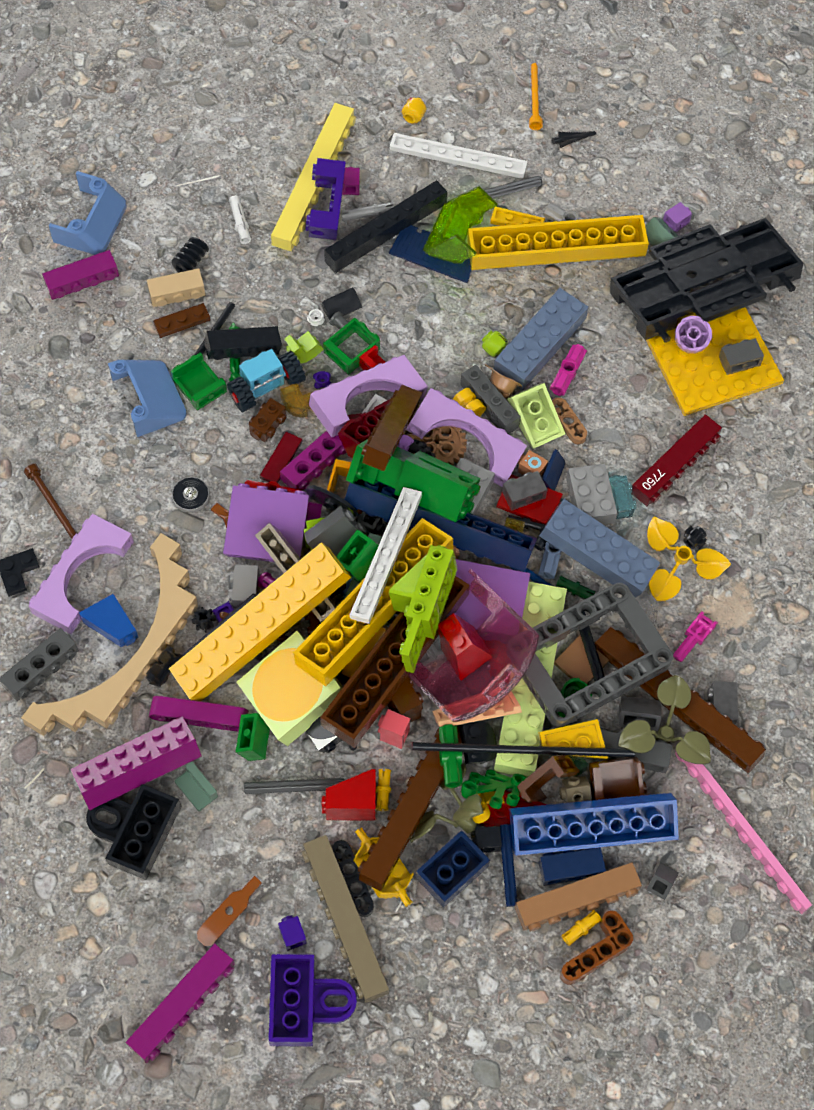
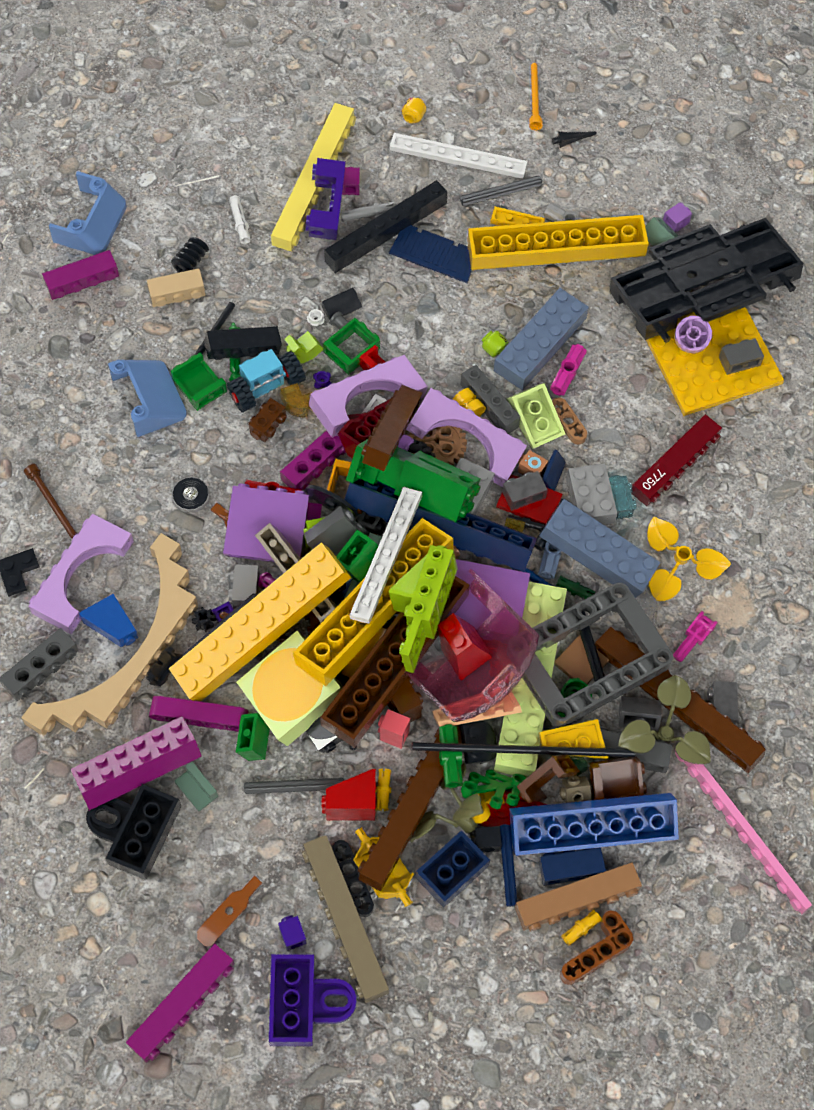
(181, 320): reddish brown plate -> none
(281, 457): dark red tile -> none
(452, 226): clear neon green windscreen -> none
(503, 384): medium nougat piece -> none
(662, 881): dark grey brick -> none
(694, 537): black gear -> none

